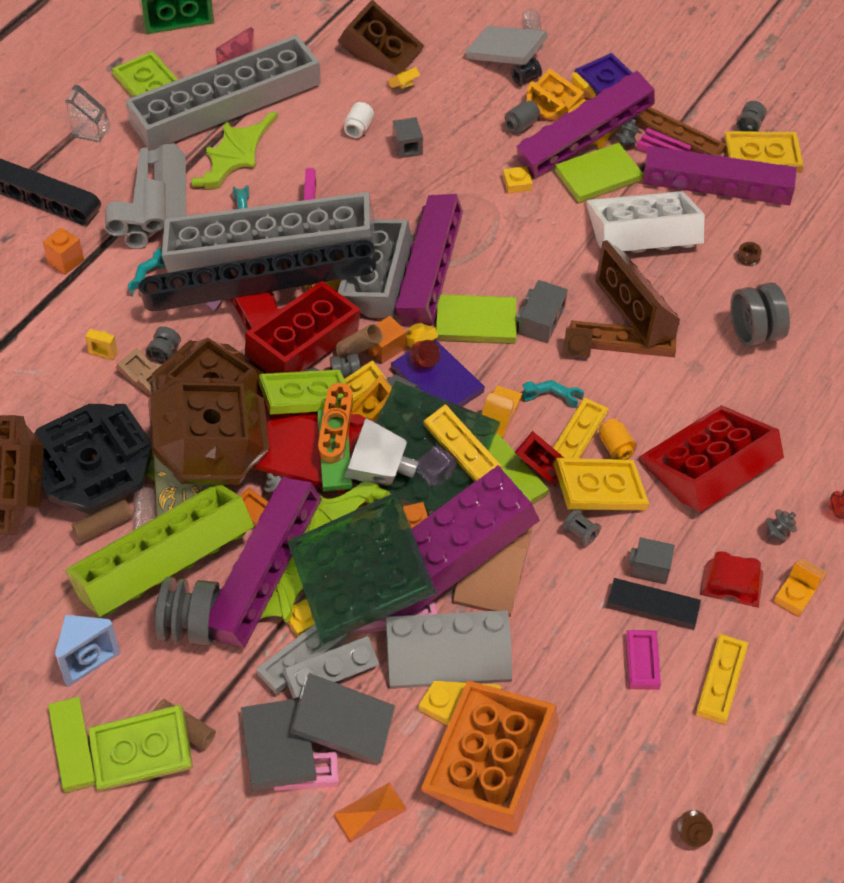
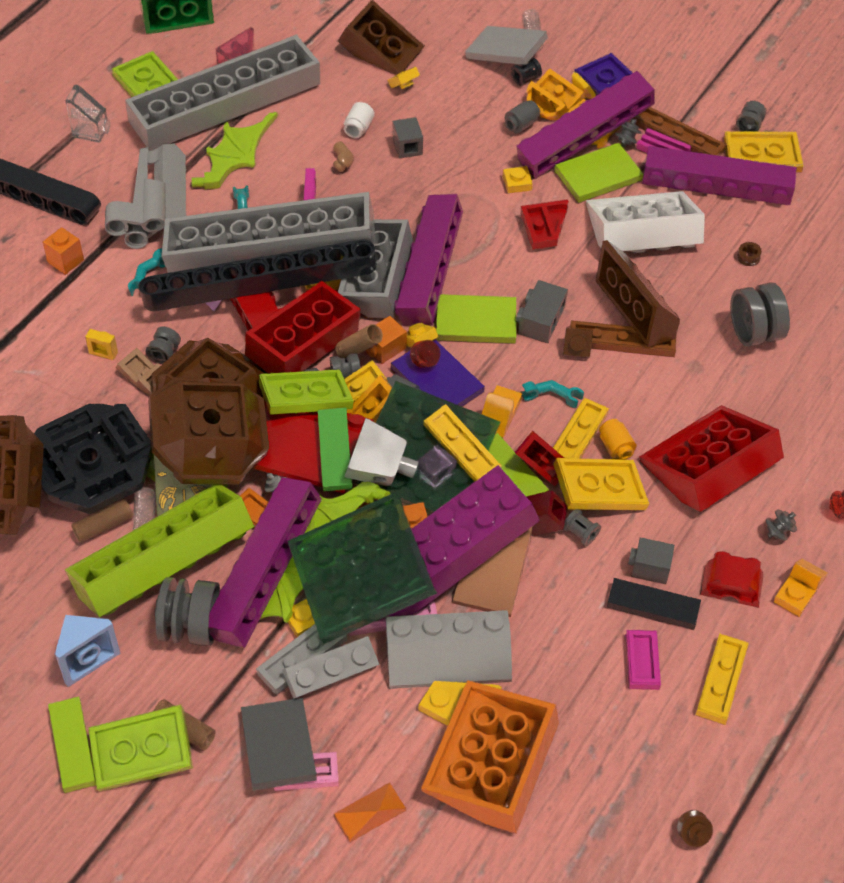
(340, 433): orange beam -> none
(342, 719): dark grey tile -> none
(345, 157): none -> medium nougat arm
(544, 222): none -> red wing
(550, 511): none -> dark red brick

